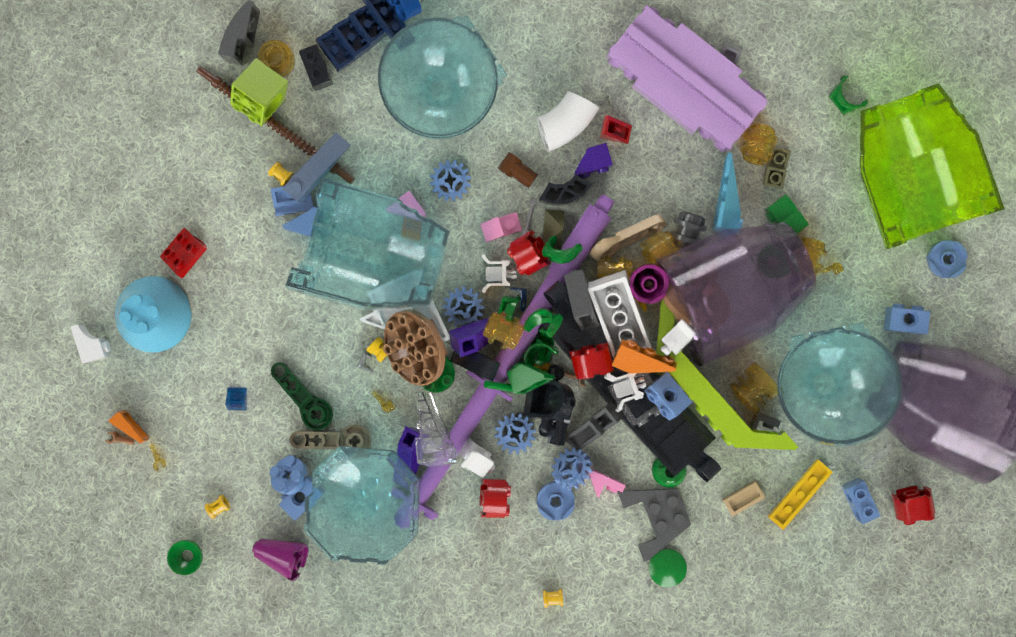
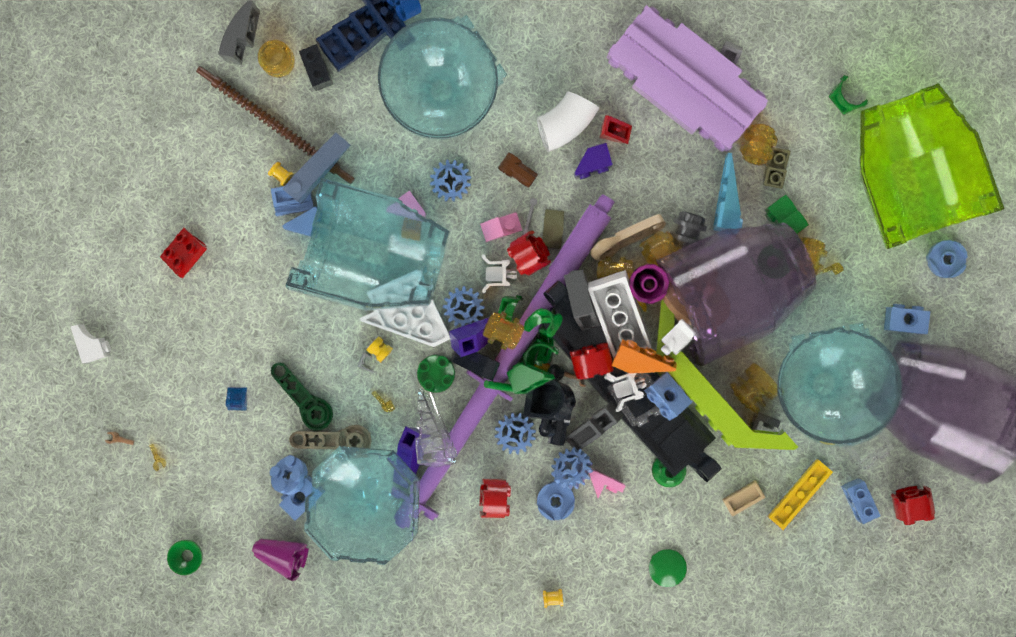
(128, 425): orange slope -> none
(153, 314): medium azure cone -> none
(217, 507): yellow bush -> none
(258, 92): lime brick -> none
(414, 347): medium nougat bracket -> none
(476, 458): white piece -> none
(523, 296): blue piece -> none
(560, 256): green helmet -> none
(565, 193): black brick -> none
(664, 512): dark grey wing -> none

